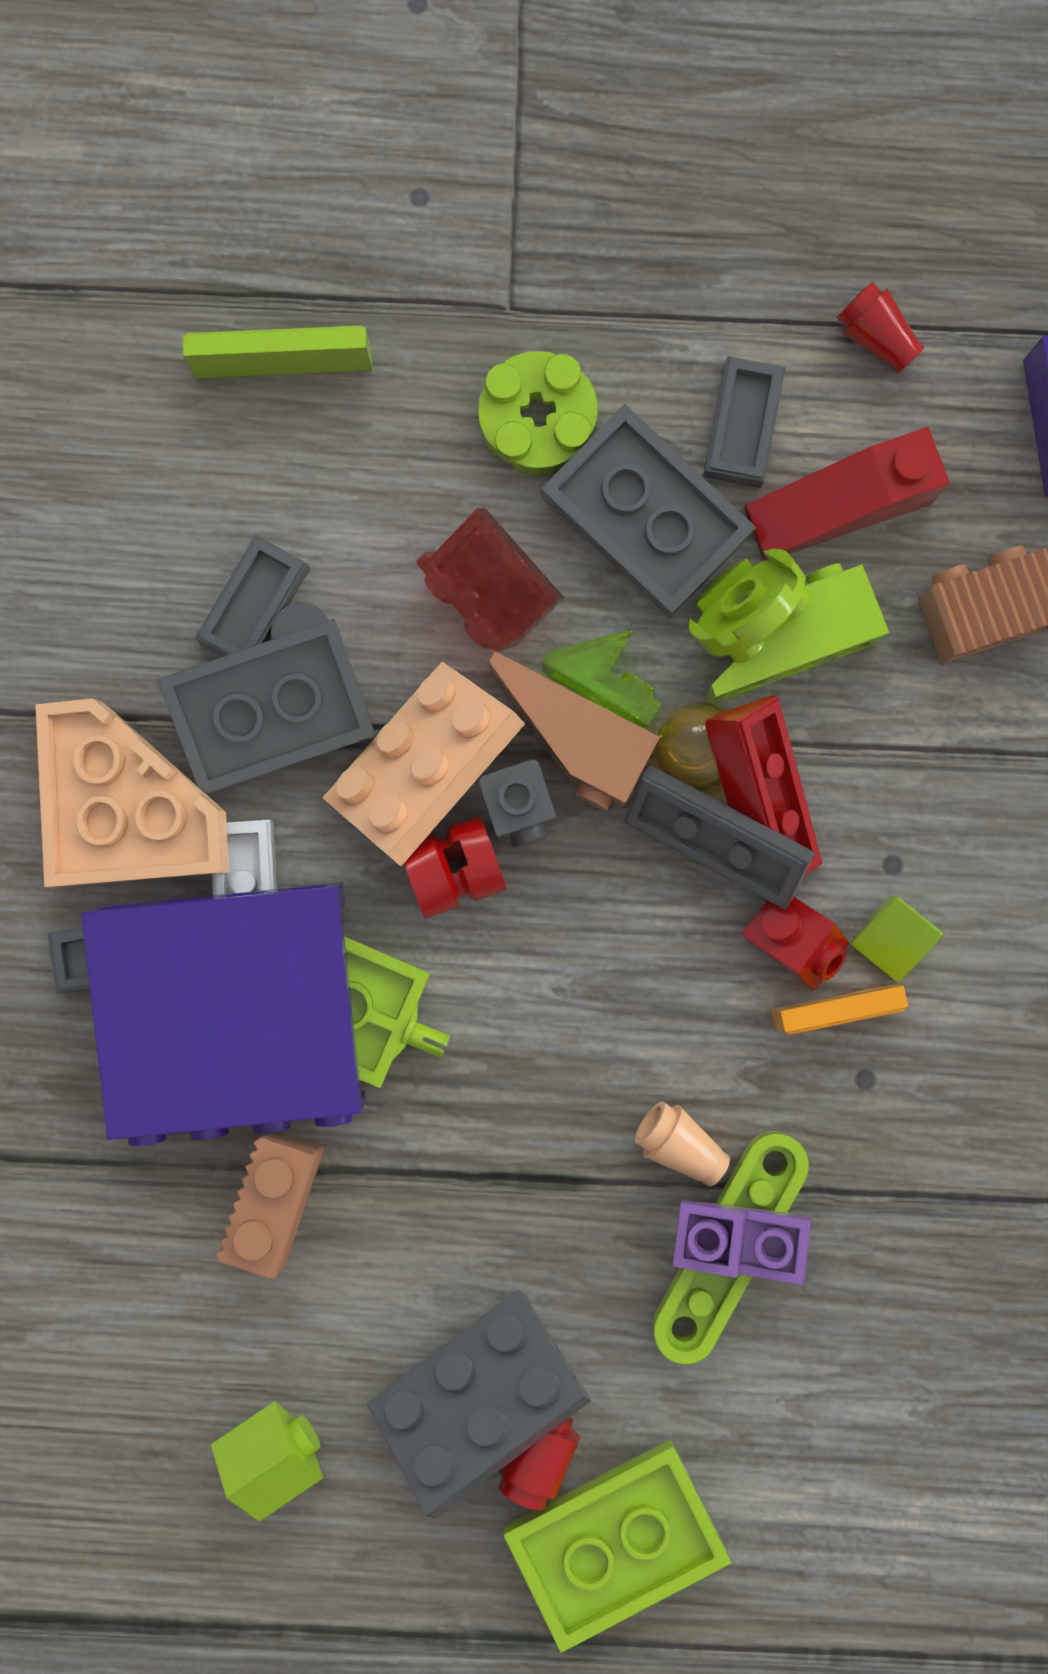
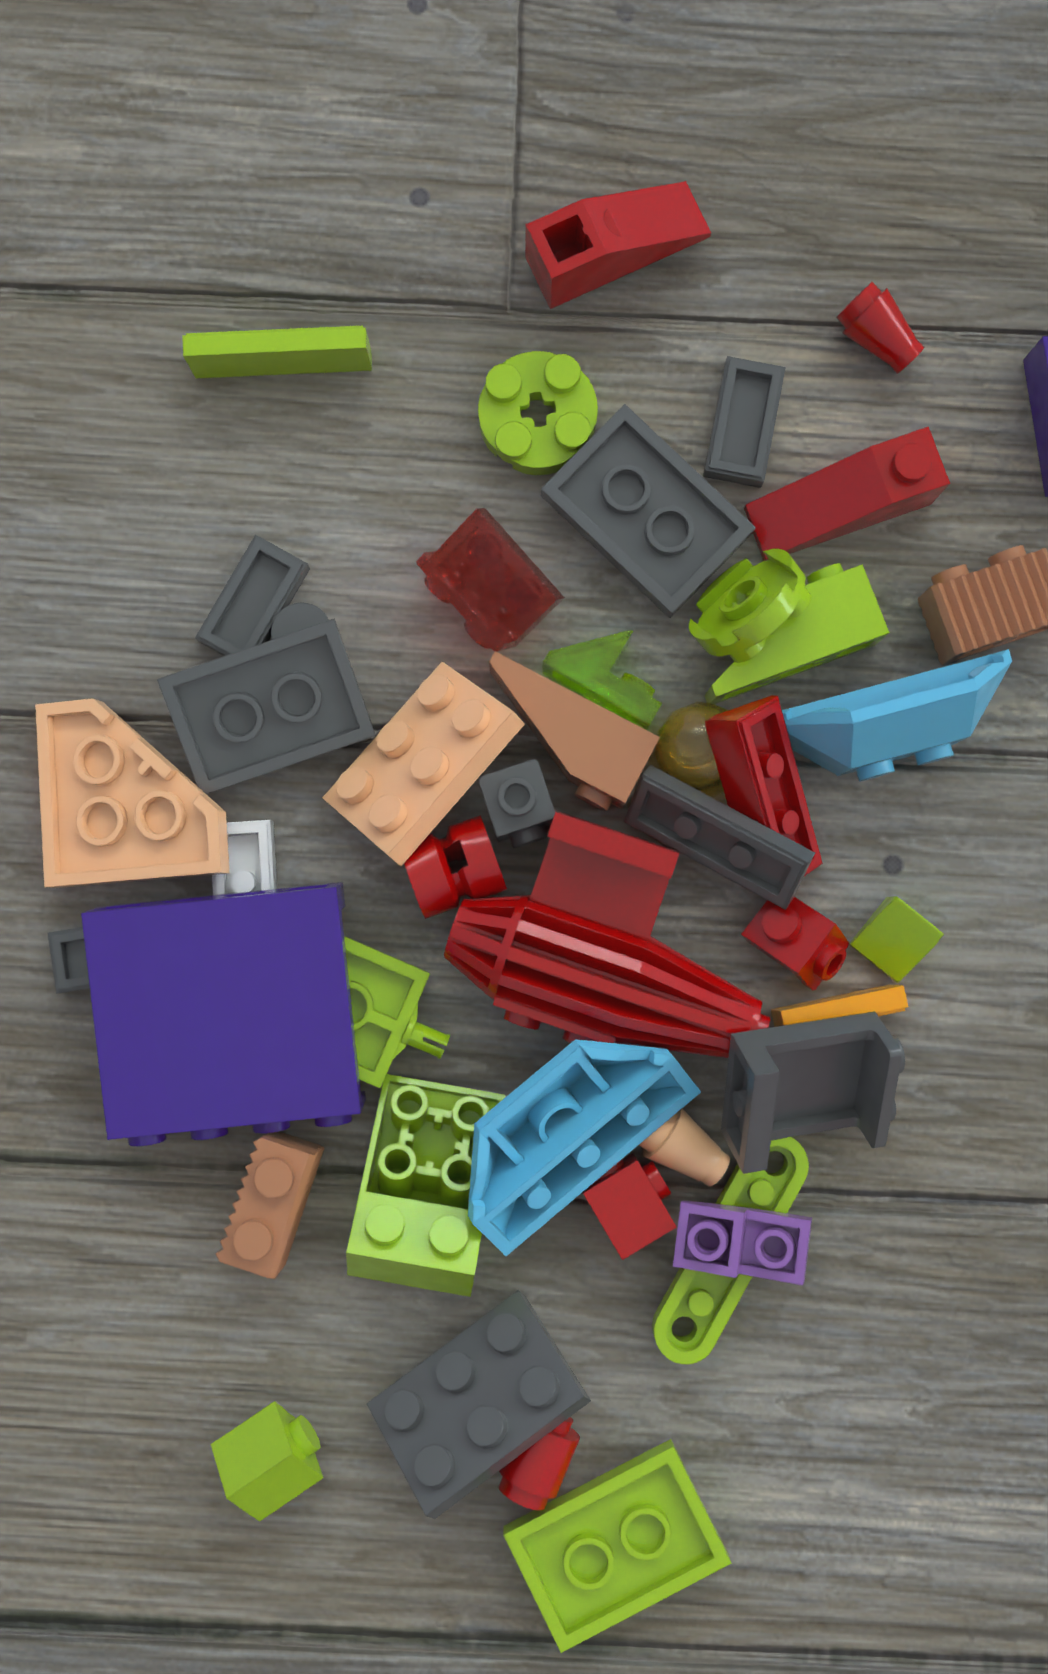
(416, 1188): none -> lime slope
(567, 1132): none -> medium azure wedge
(586, 953): none -> red piece
(610, 238): none -> red slope
(631, 1205): none -> red brick
(808, 1083): none -> dark grey panel
(896, 718): none -> medium azure wedge

